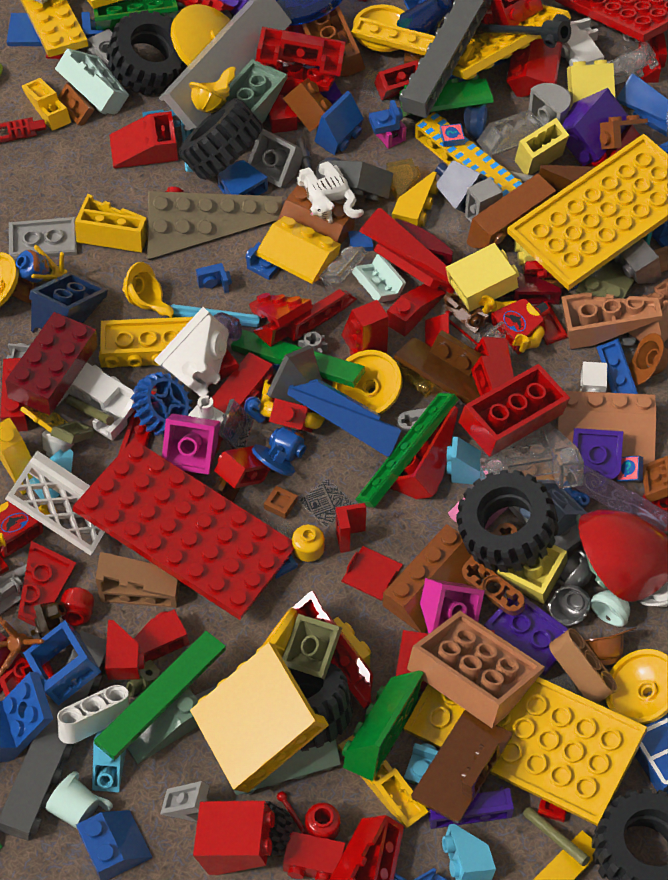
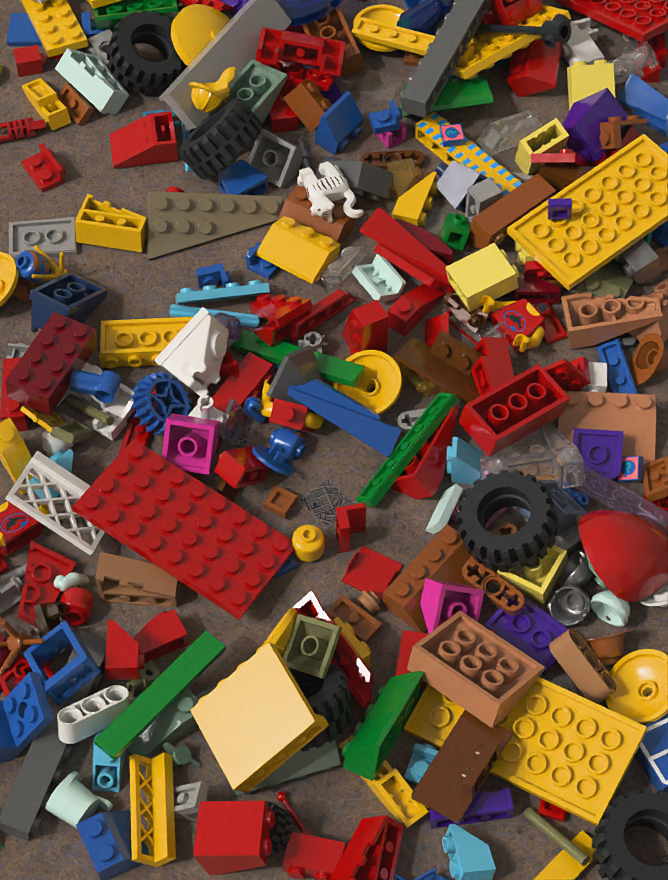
(29, 60): none -> red brick
(44, 169): none -> red bracket
(71, 580): none -> light aqua arm
(102, 386): none -> blue piece
(144, 289): yellow piece -> none
(157, 810): none -> yellow fence
(180, 755): none -> sand green piece
(211, 293): none -> medium azure plate
(322, 821): red head -> none
(358, 239): blue tile -> none
(362, 623): none -> dark orange plate
(369, 601): none -> medium nougat plate
(394, 79): red brick -> none
(396, 155): none -> reddish brown beam
(444, 509): none -> light aqua tile
(455, 231): none -> green brick
(476, 120): dark blue piece -> none
(549, 102): light grey brick -> none
(559, 209): none -> dark purple tile
(565, 158): none -> wing
(570, 375): none -> red bracket

